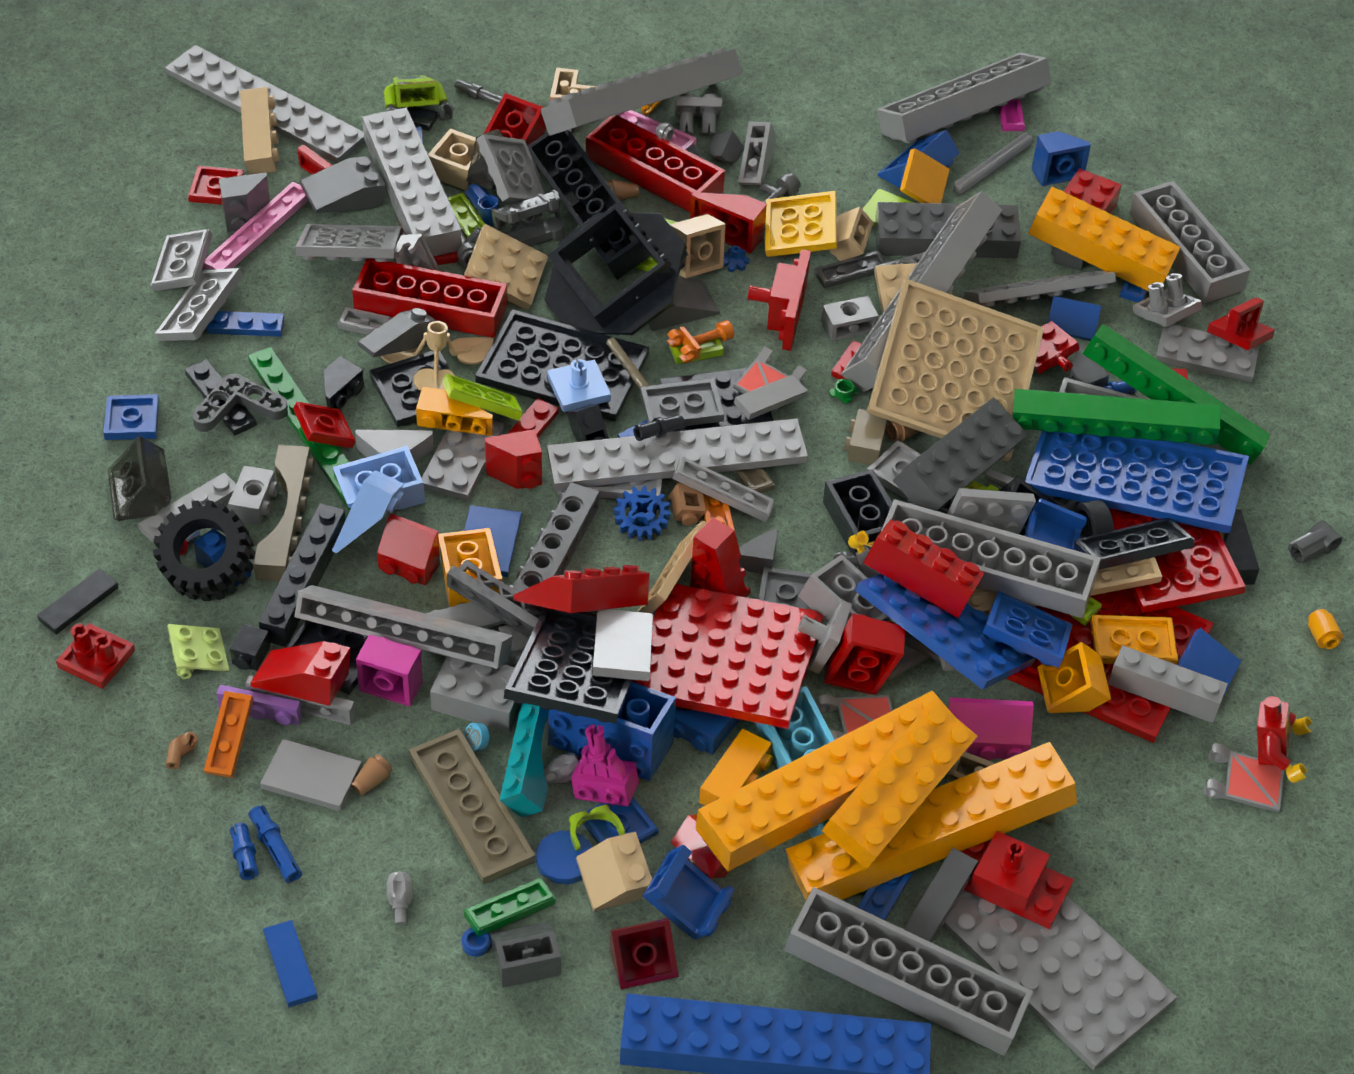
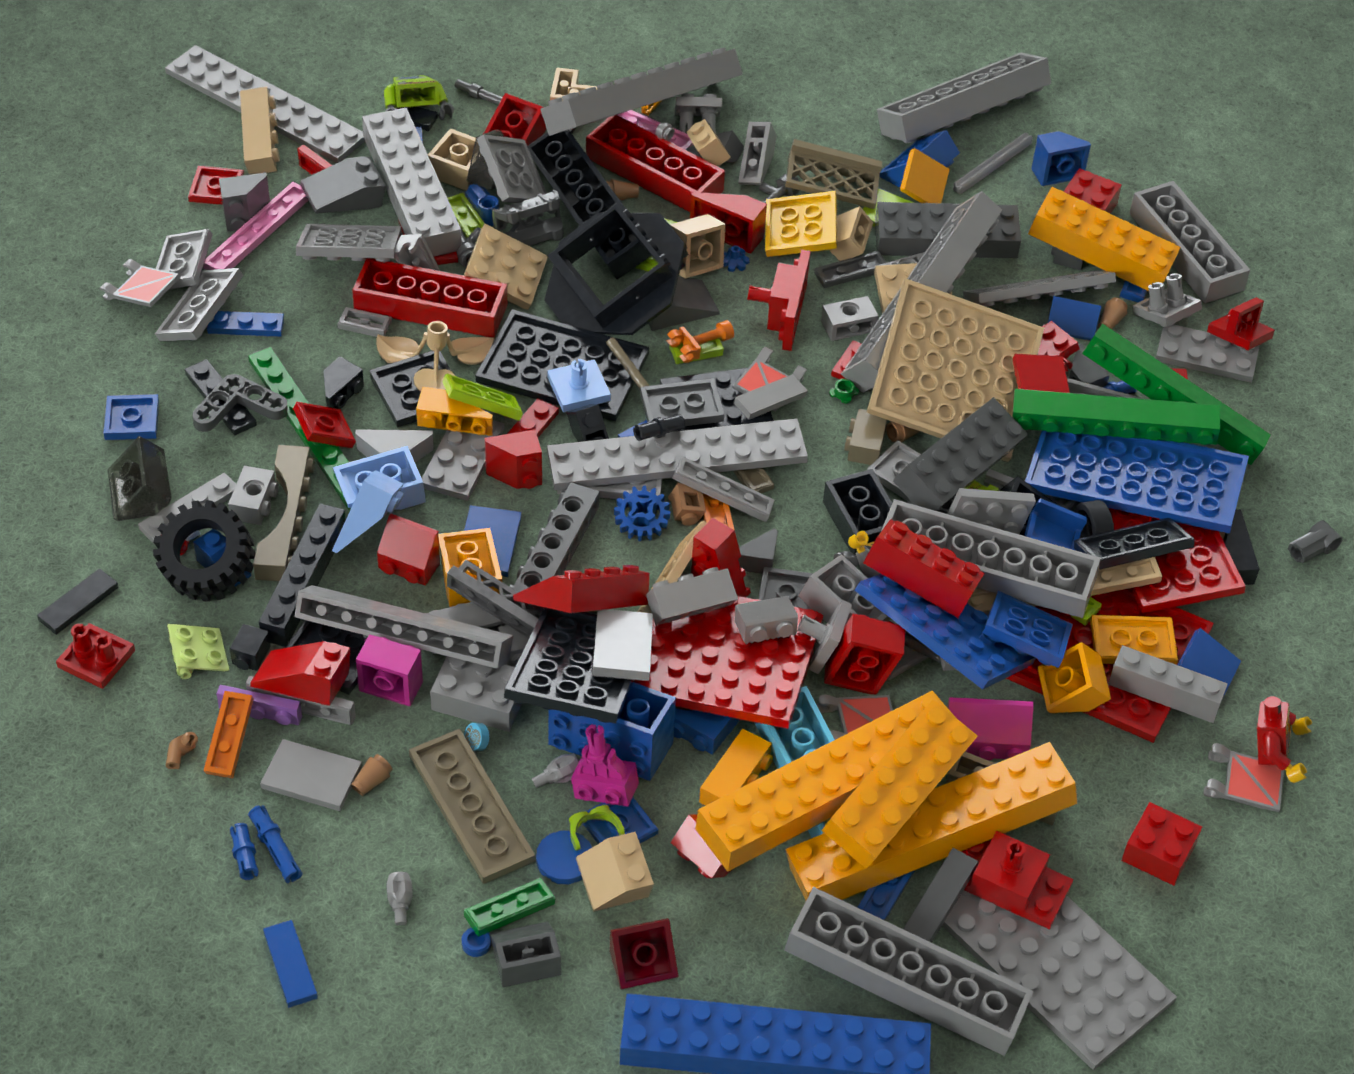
(143, 286): none -> flag
(398, 334): slope -> none
(525, 781): teal arch -> none
(687, 895): blue panel -> none
(691, 595): none -> light grey brick
(708, 143): none -> tan brick
(766, 619): none -> light grey brick
(835, 163): none -> dark tan fence
(1012, 116): dark pink tile -> none
(1040, 373): none -> red tile
(1113, 312): none -> medium nougat cone
(1161, 843): none -> red brick
(1324, 629): light orange brick -> none

